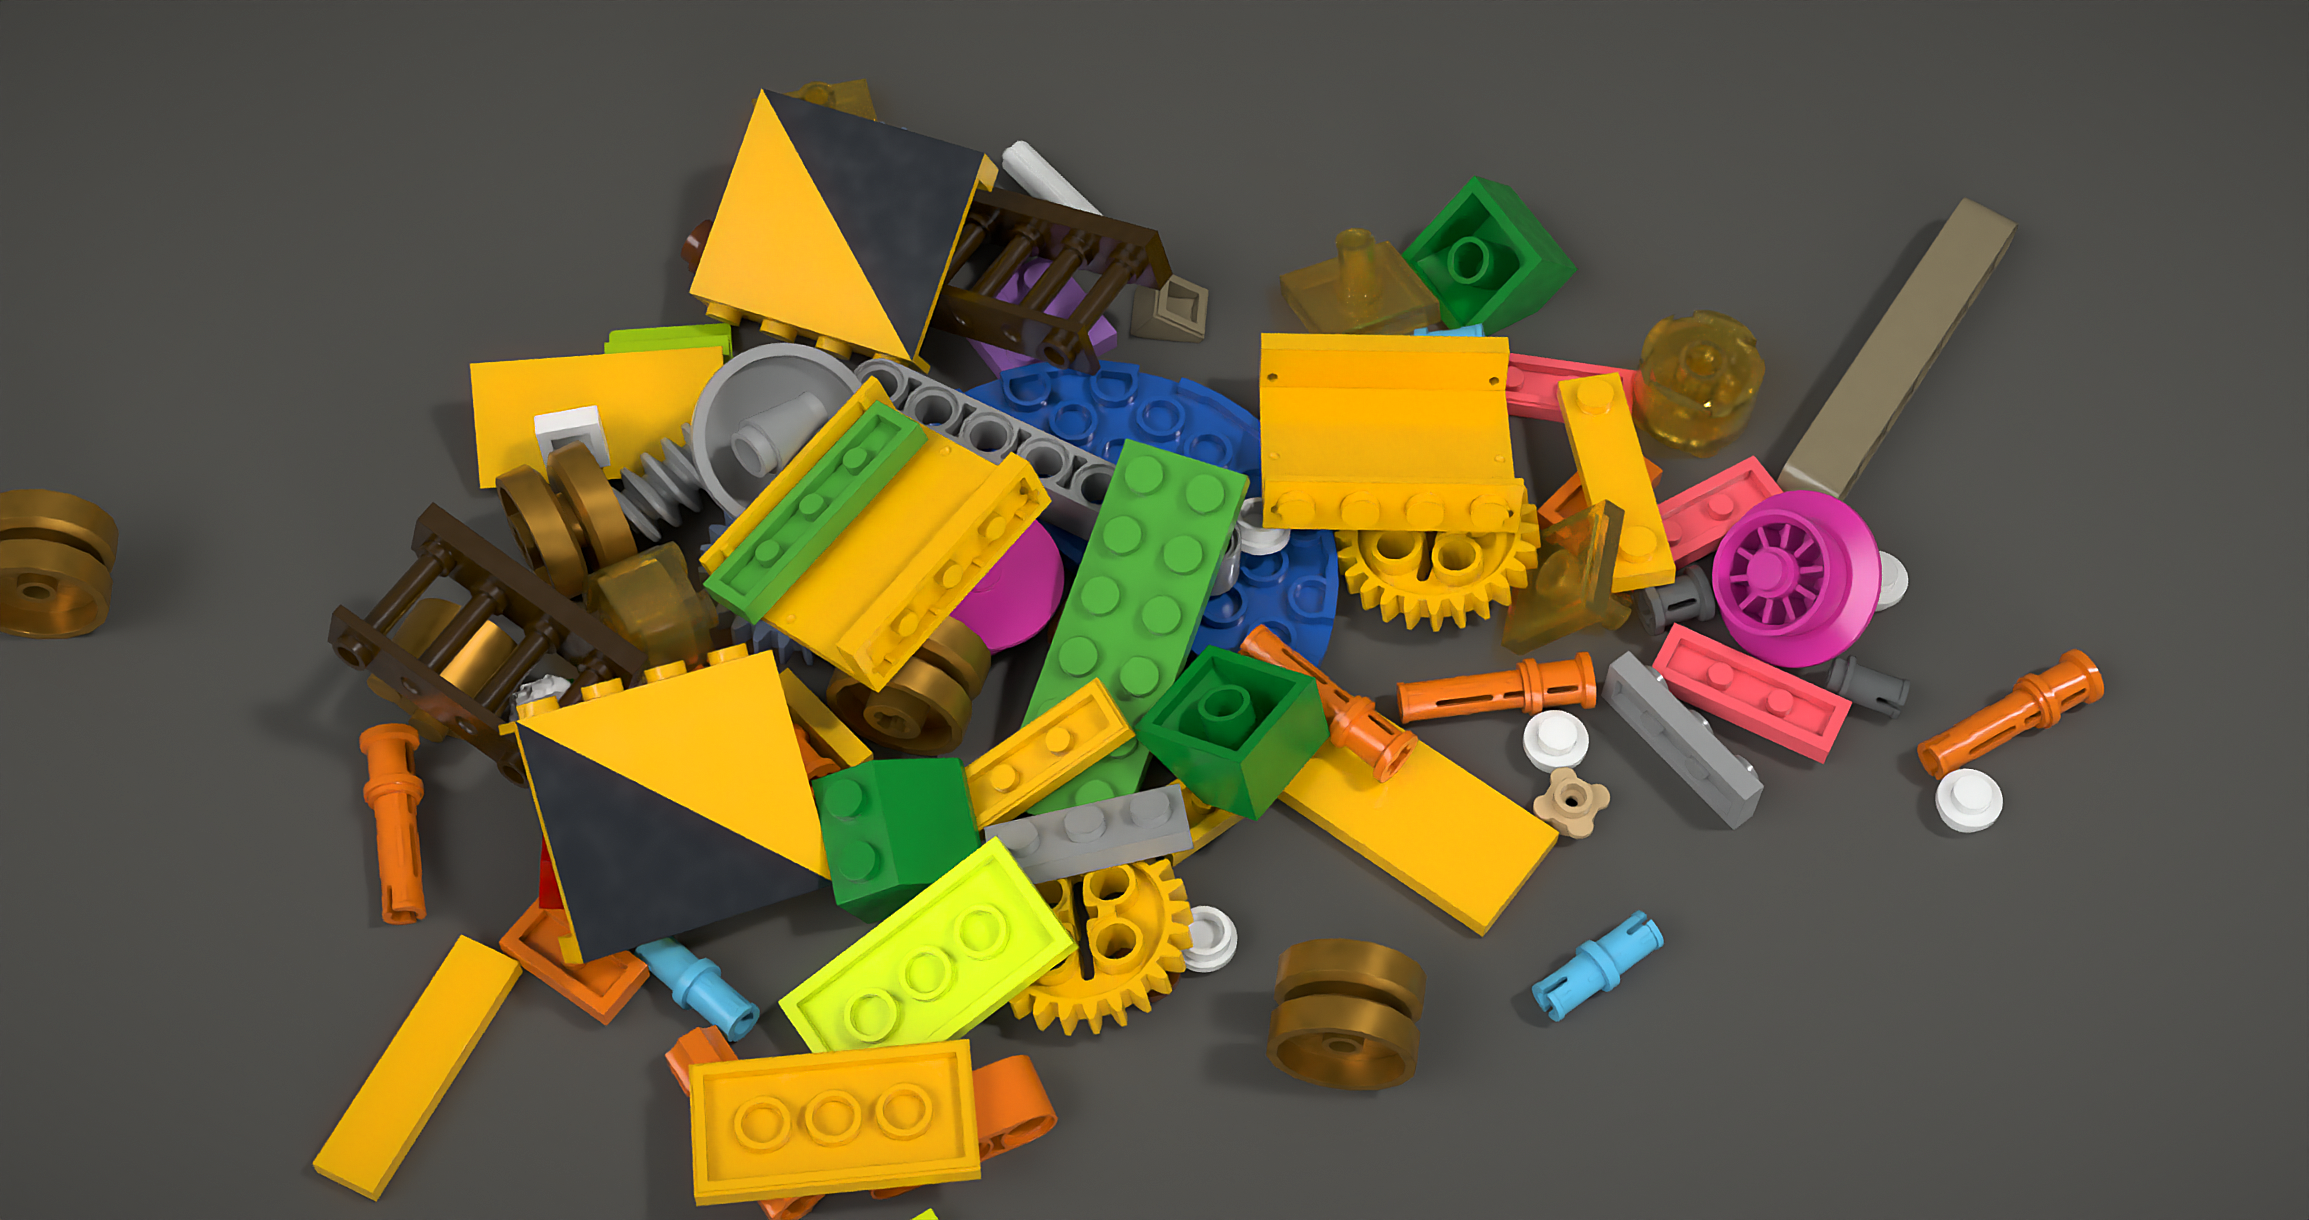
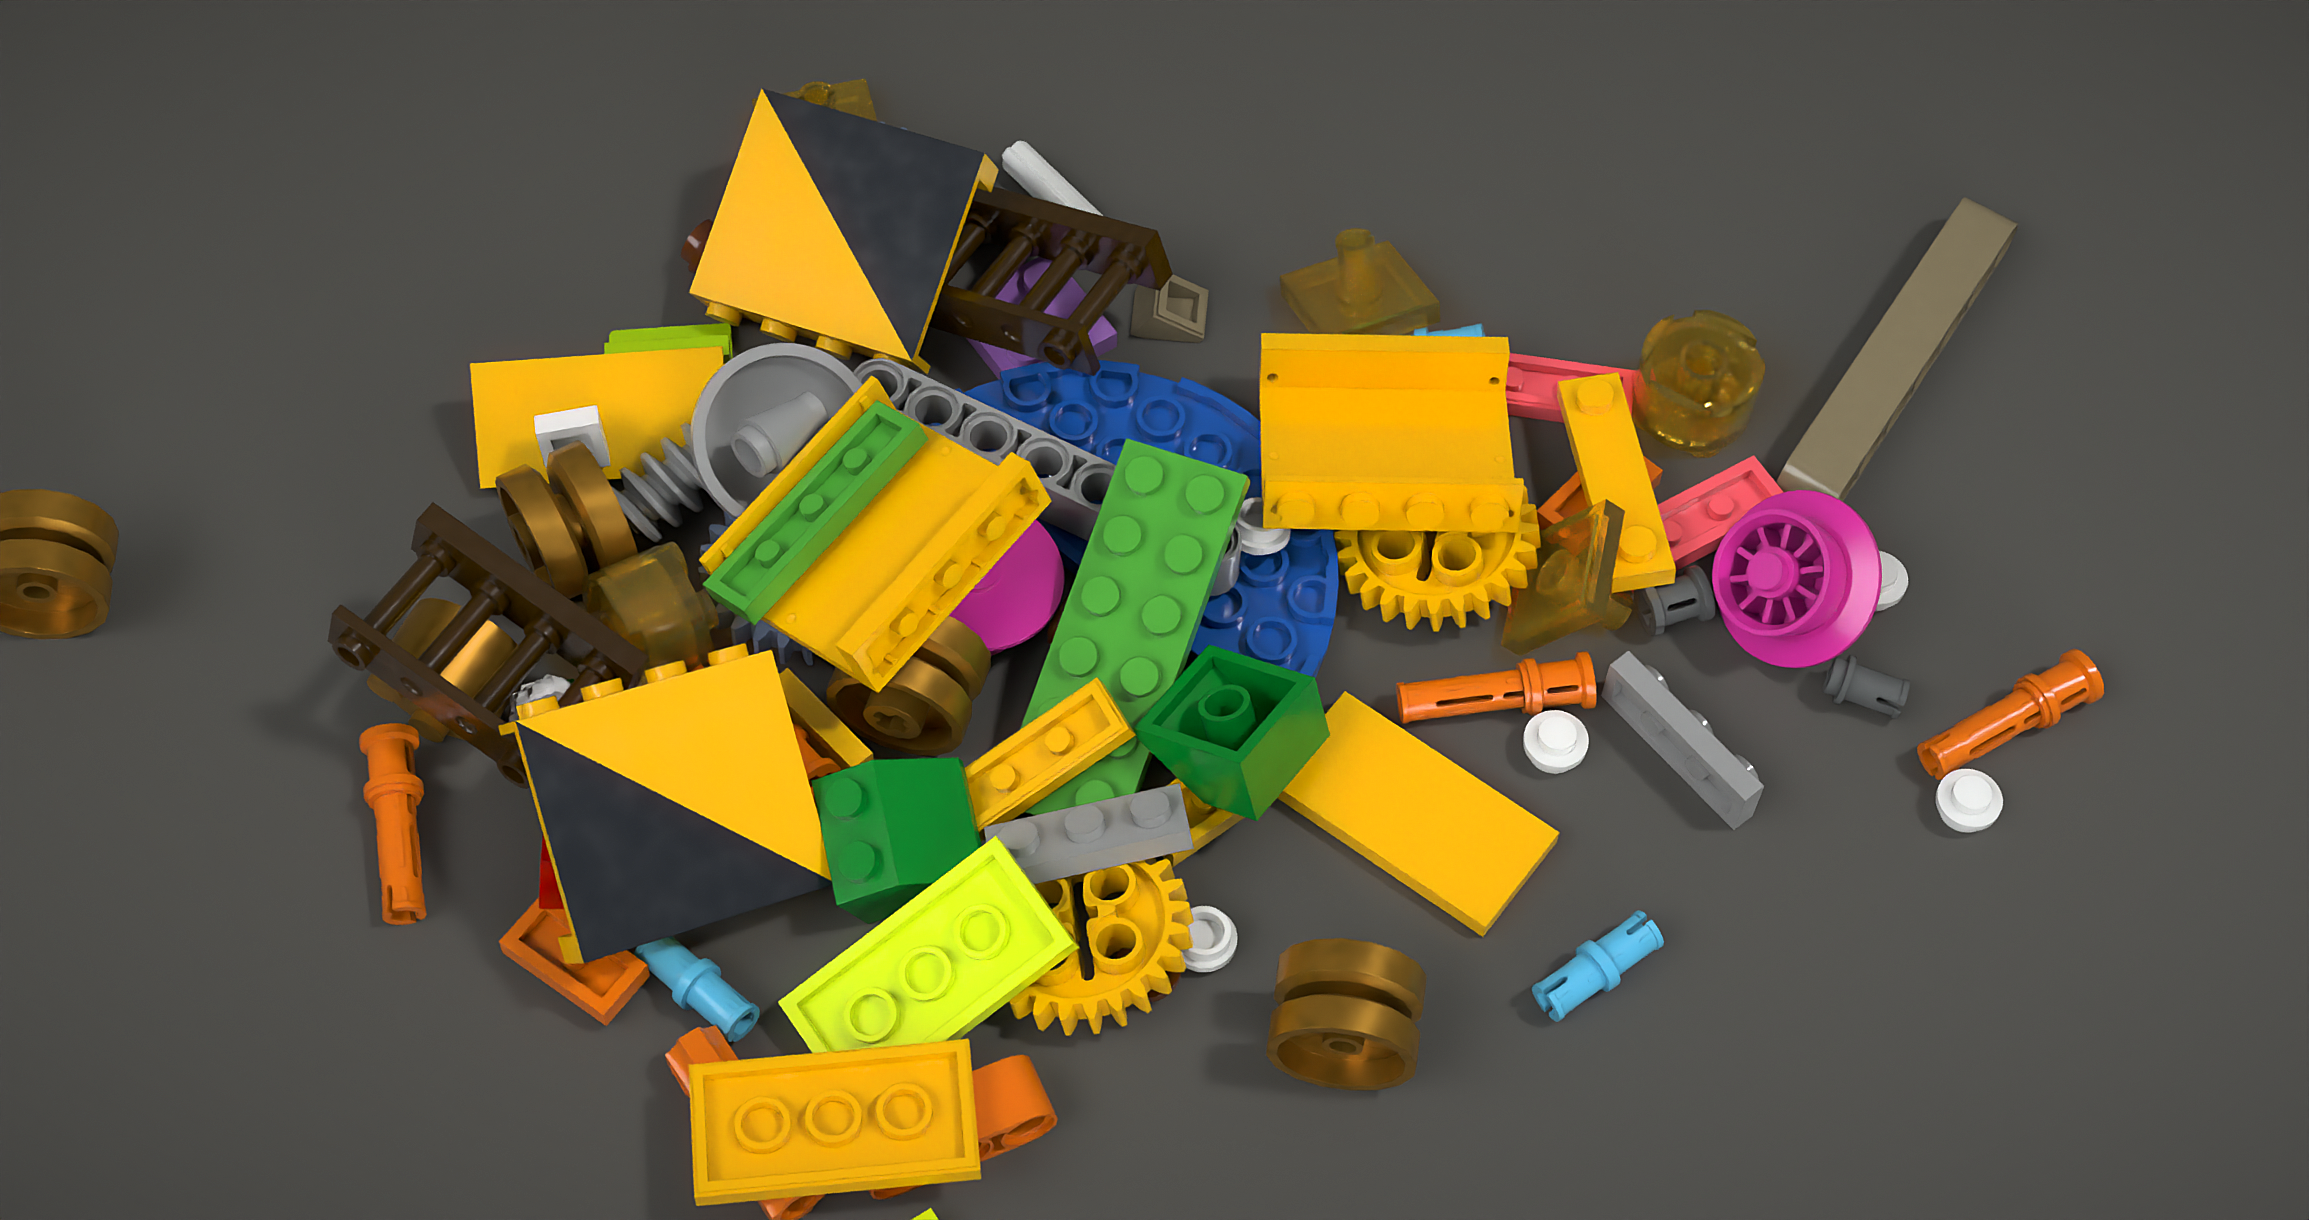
(417, 1068): yellow tile -> none
(1349, 718): orange pin -> none
(1488, 258): green slope -> none
(1565, 819): tan plate -> none
(1751, 693): coral plate -> none

